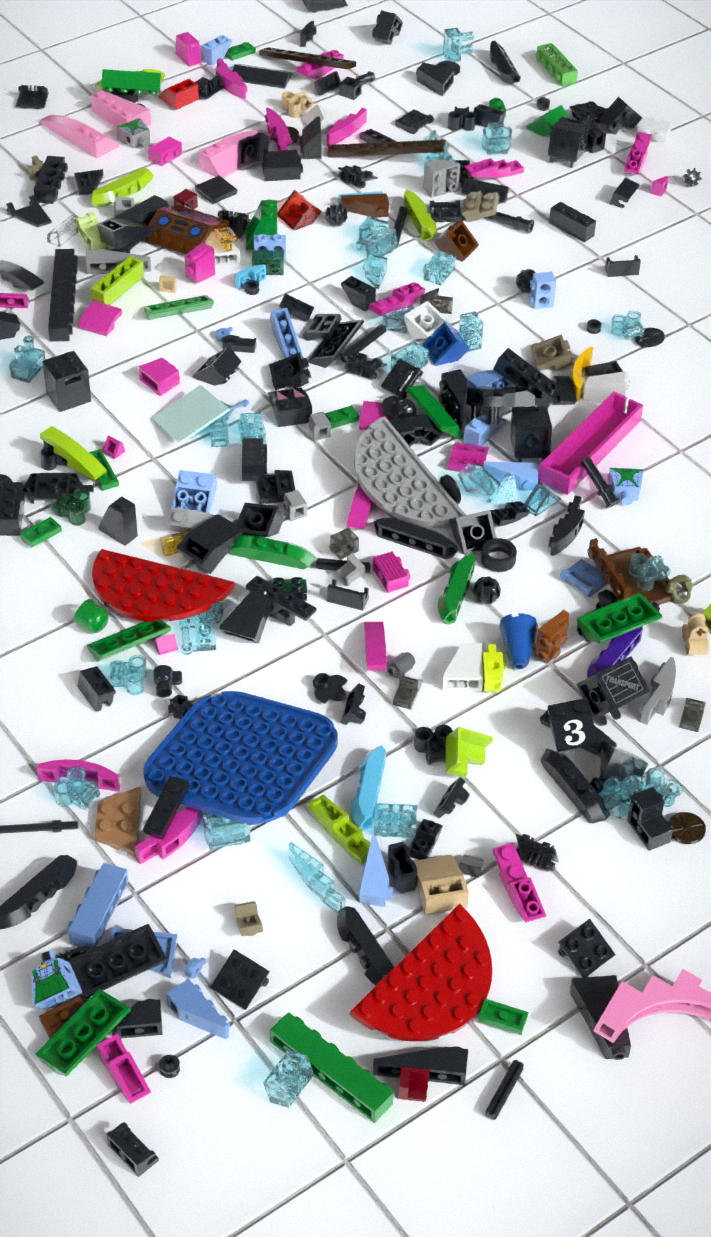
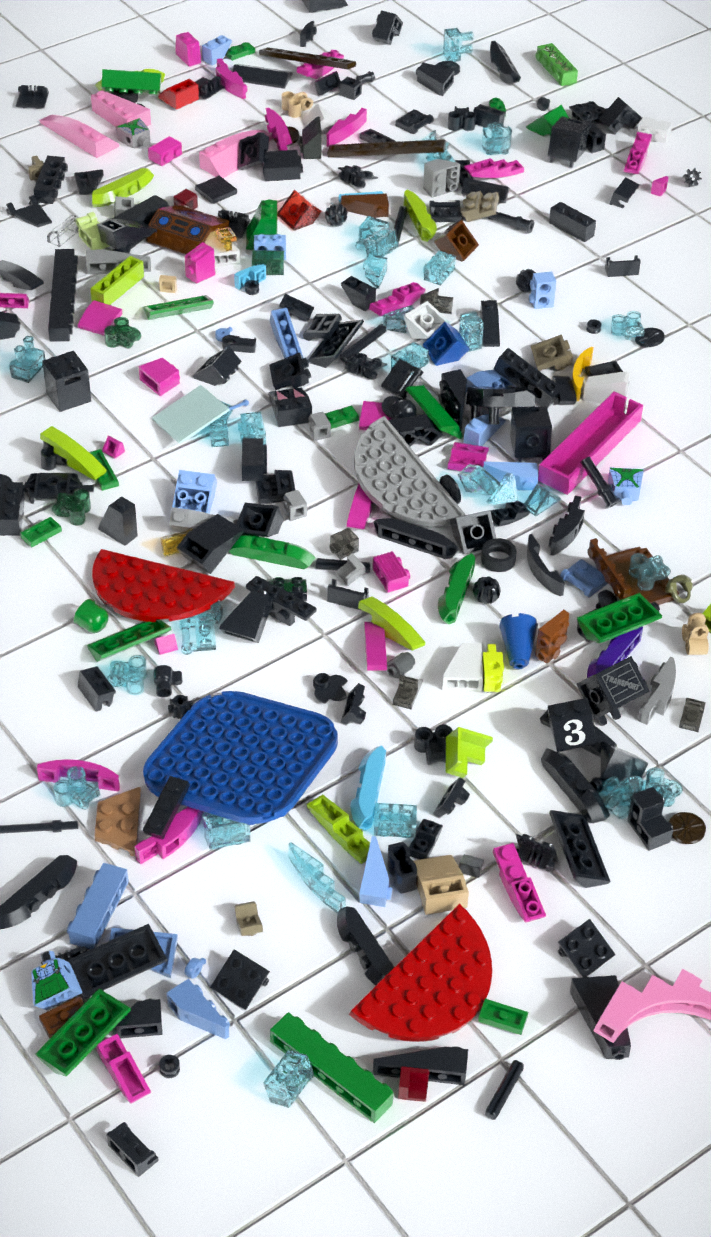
(121, 334): none -> clear green piece
(395, 625): none -> lime slope
(490, 317): none -> black slope
(550, 580): none -> black slope
(580, 849): none -> black slope

